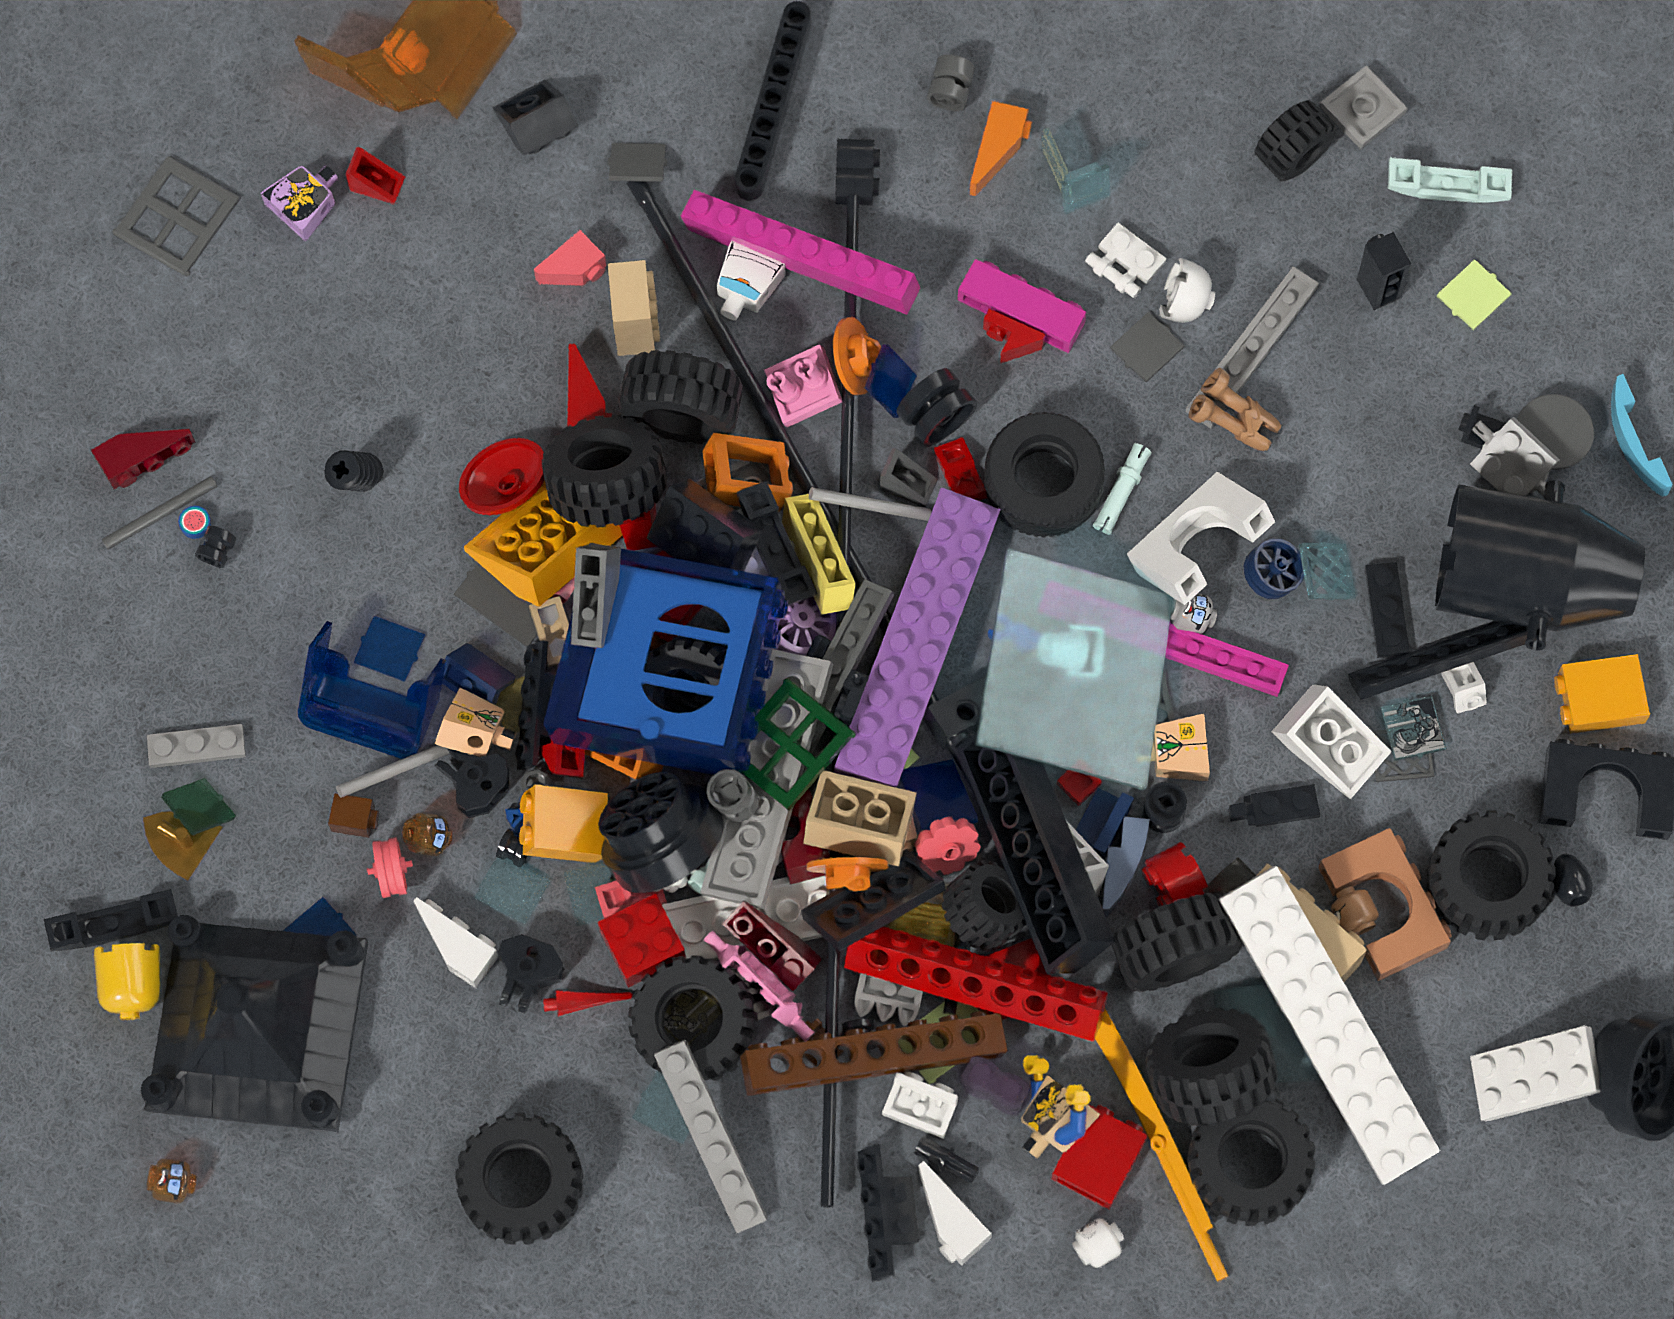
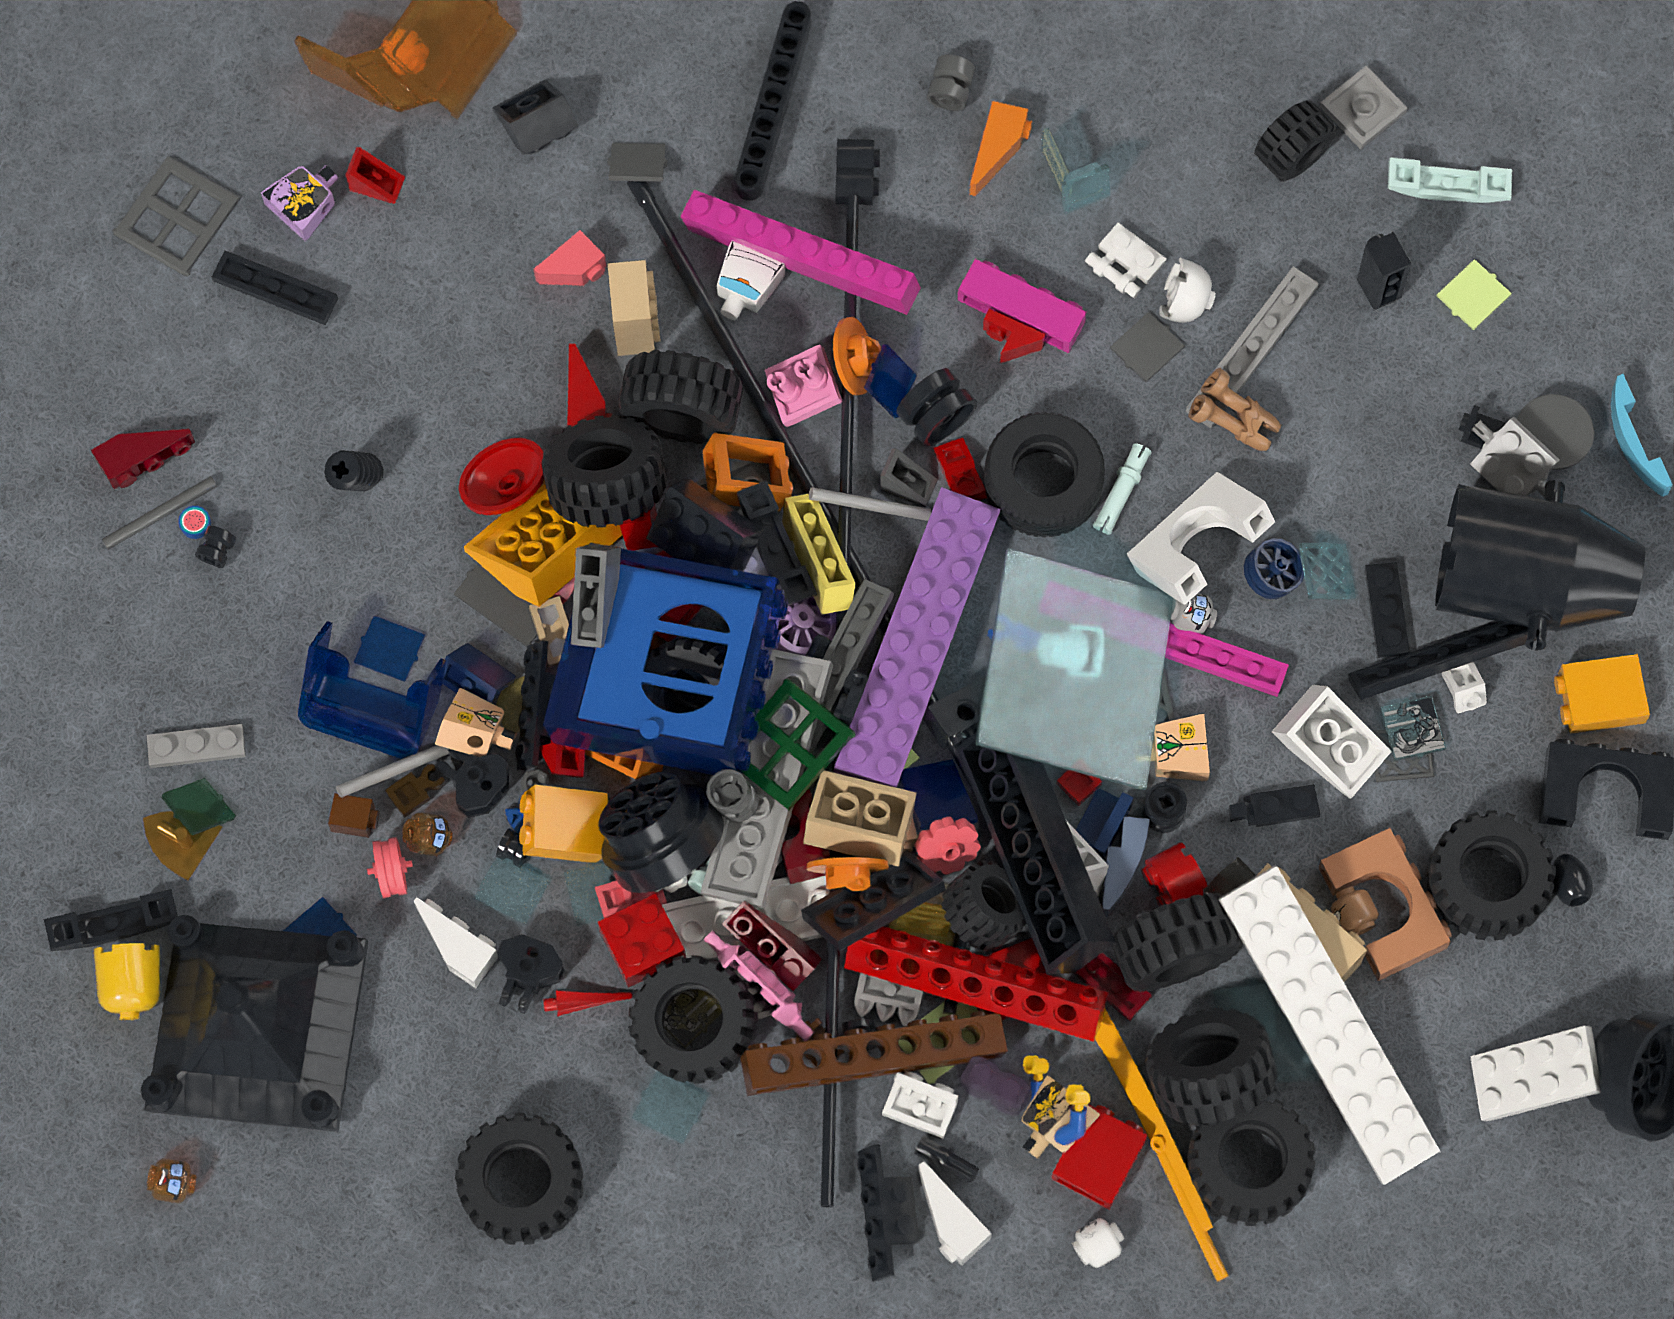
(275, 287): none -> black plate
(410, 793): none -> dark brown plate
(710, 1136): light grey plate -> none
(1108, 977): none -> dark red plate

